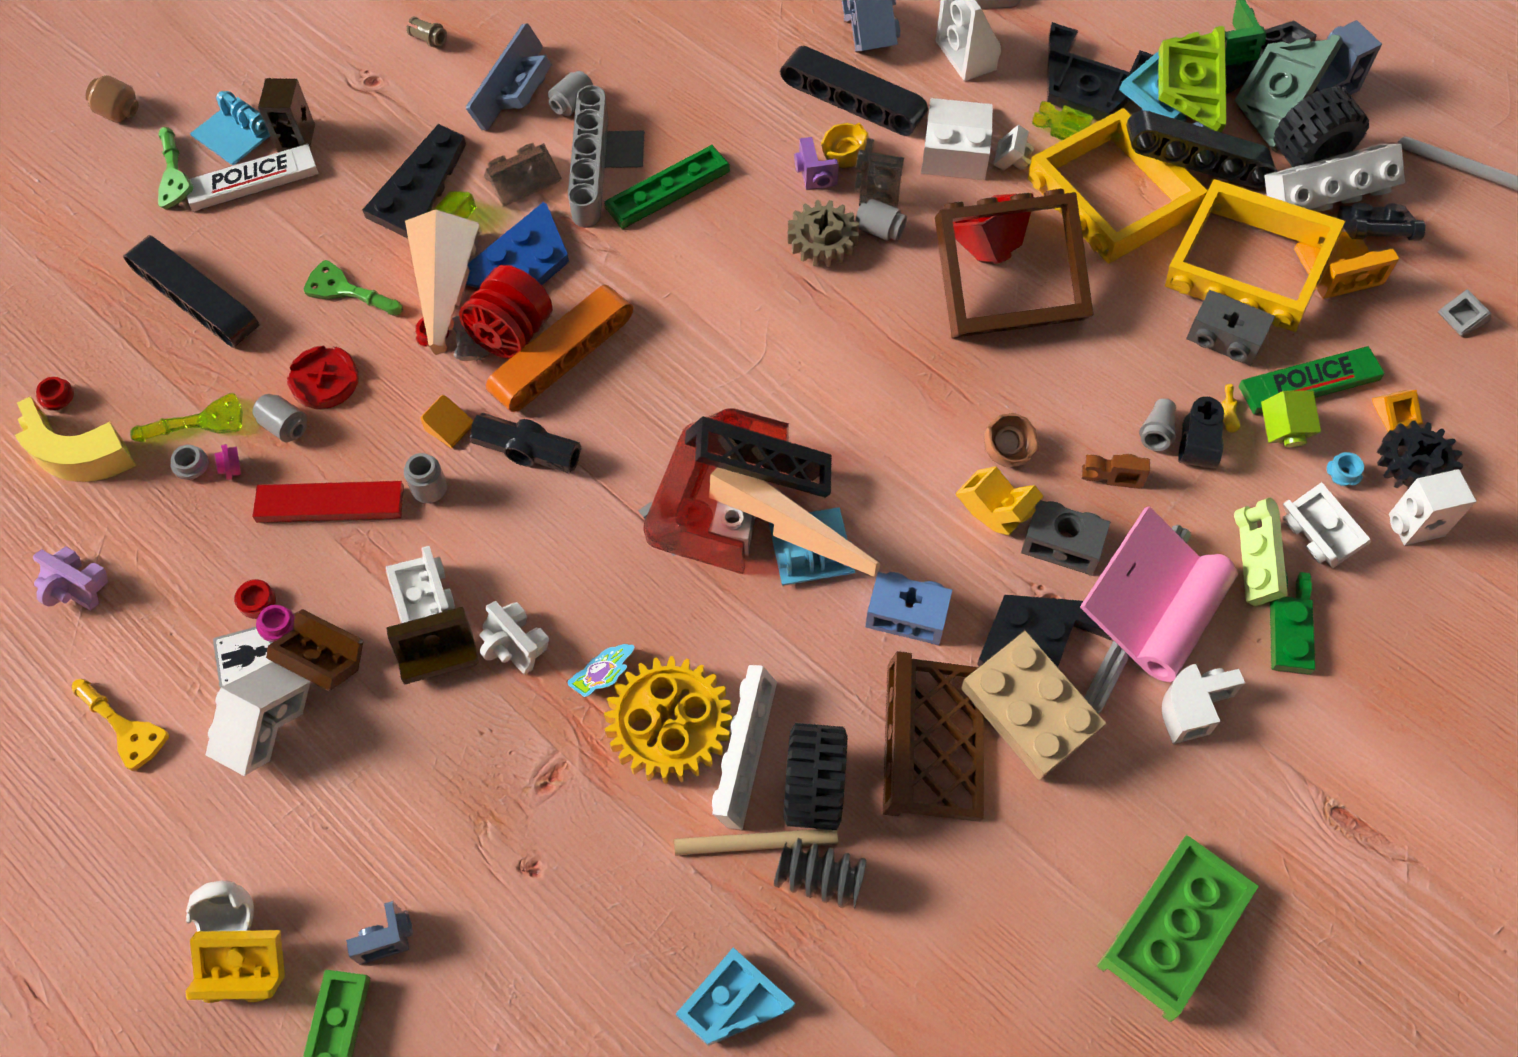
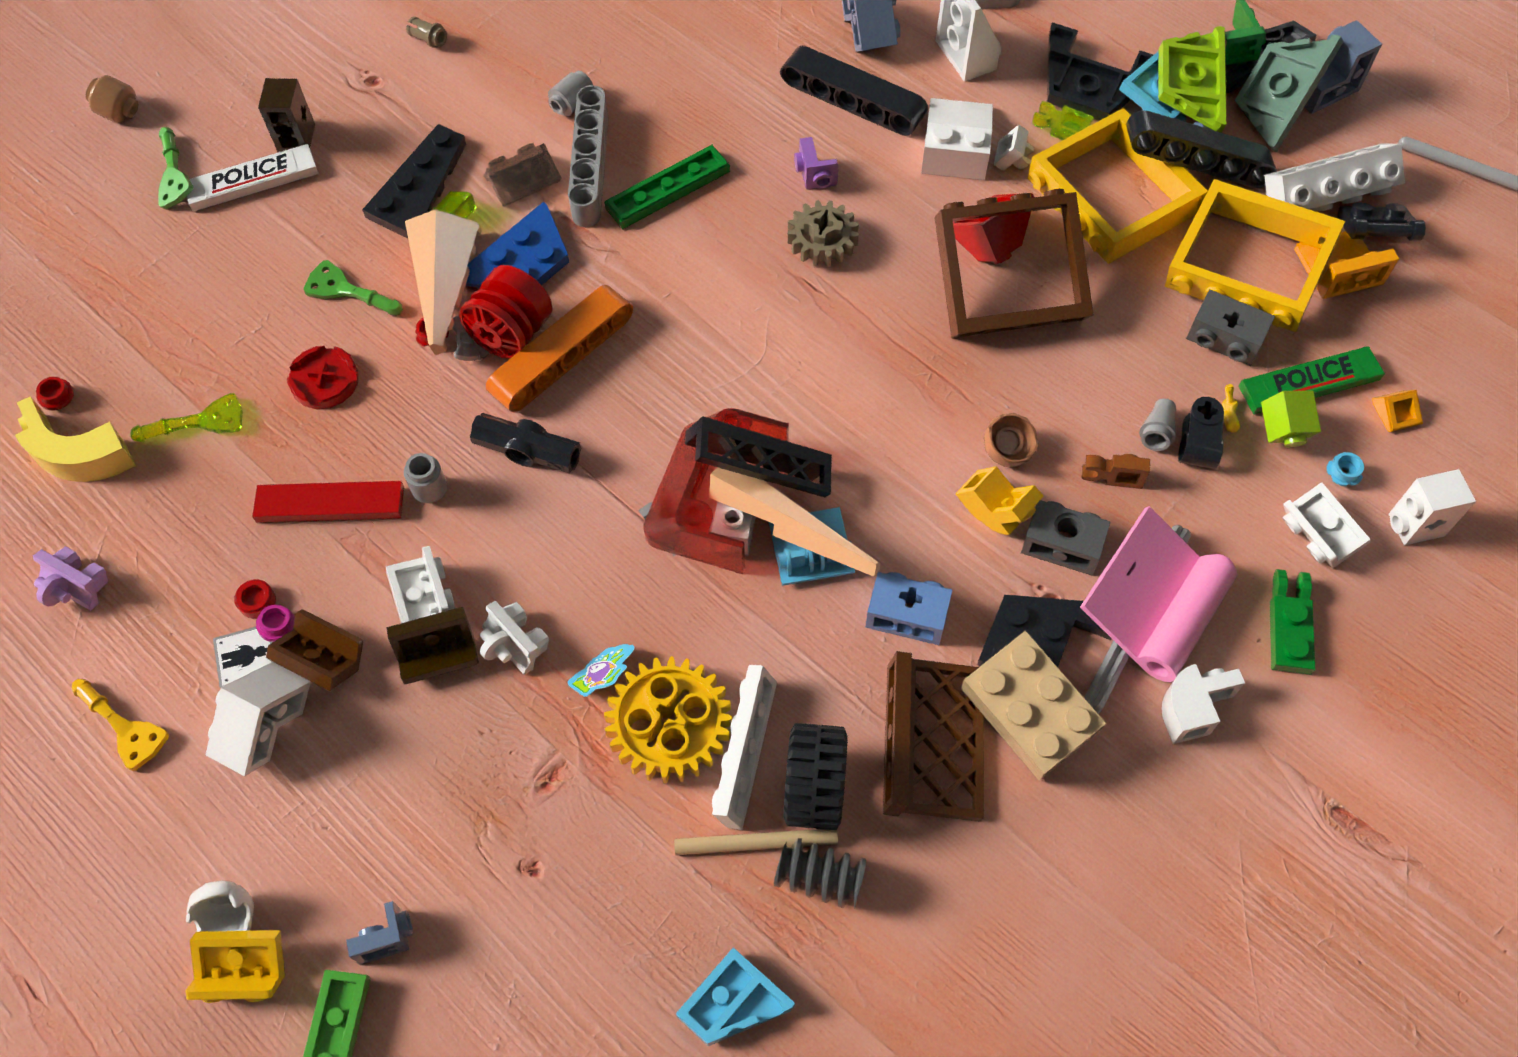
(183, 456): light grey plate -> none
(191, 291): black beam -> none
(228, 462): dark pink plate -> none
(233, 129): medium azure hinge -> none
(280, 417): light grey brick -> none
(446, 421): light orange slope -> none
(510, 79): sand blue bracket -> none
(624, 149): dark grey sticker -> none
(844, 143): yellow hair -> none
(879, 177): clear smoke bracket -> none
(881, 220): light grey brick -> none
(1179, 927): bright green hinge -> none
(1262, 552): yellowish green plate -> none
(1321, 127): black tyre -> none
(1416, 453): black gear -> none
(1465, 313): light grey slope -> none

